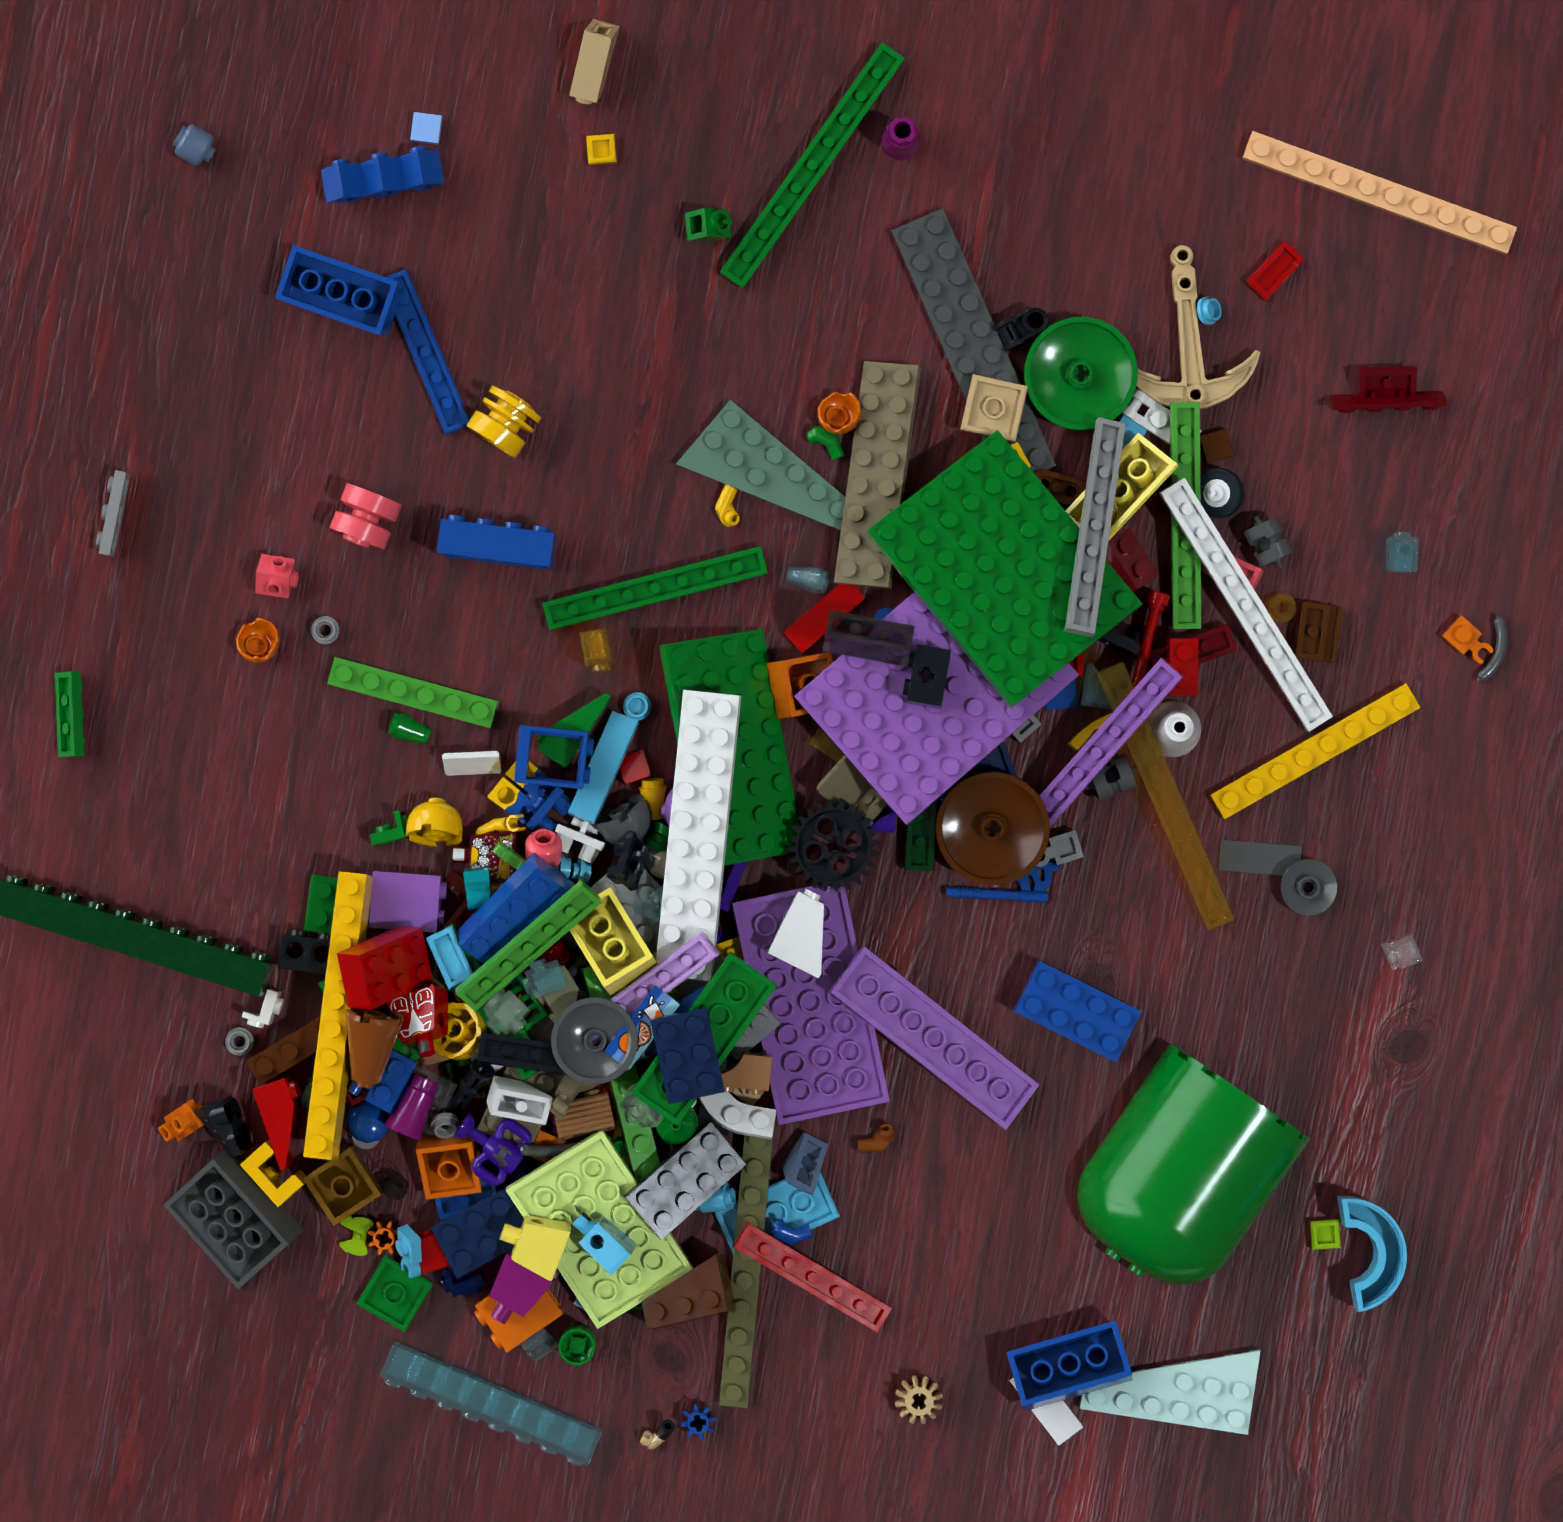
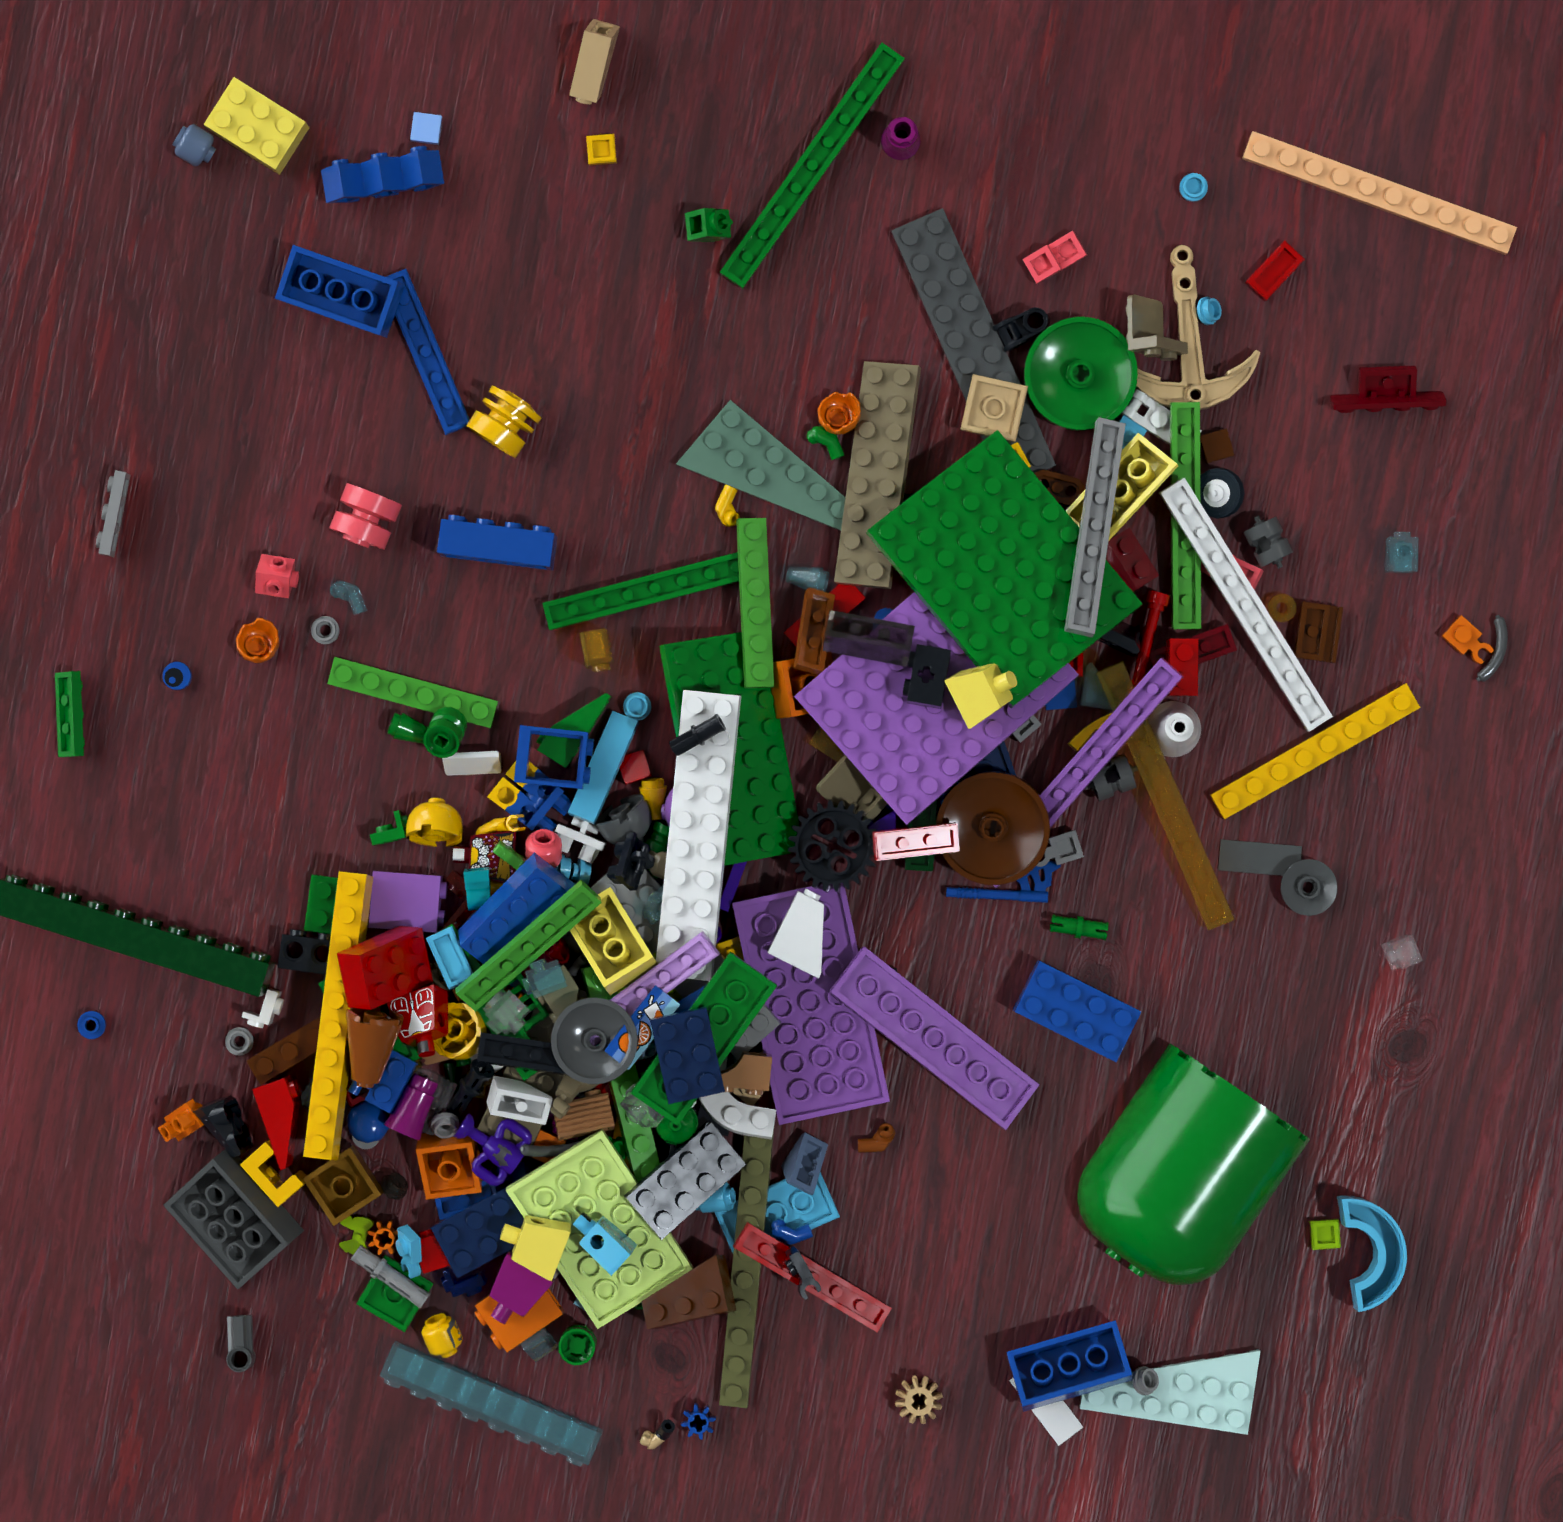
(100, 1024): none -> blue plate
(177, 676): none -> blue tile
(240, 1339): none -> dark grey piece
(256, 125): none -> light yellow brick
(350, 593): none -> clear light blue arm
(384, 1272): none -> light grey pin
(441, 1335): none -> yellow head
(445, 732): none -> green wheel
(697, 735): none -> black axle
(755, 603): none -> bright green plate
(797, 1266): none -> black plate
(812, 631): none -> dark orange plate
(915, 841): none -> tile
(981, 691): none -> light yellow torso
(1055, 257): none -> coral slope
(1079, 927): none -> green pin
(1145, 1380): none -> light grey plate
(1146, 330): none -> dark tan bracket
(1193, 187): none -> medium azure plate

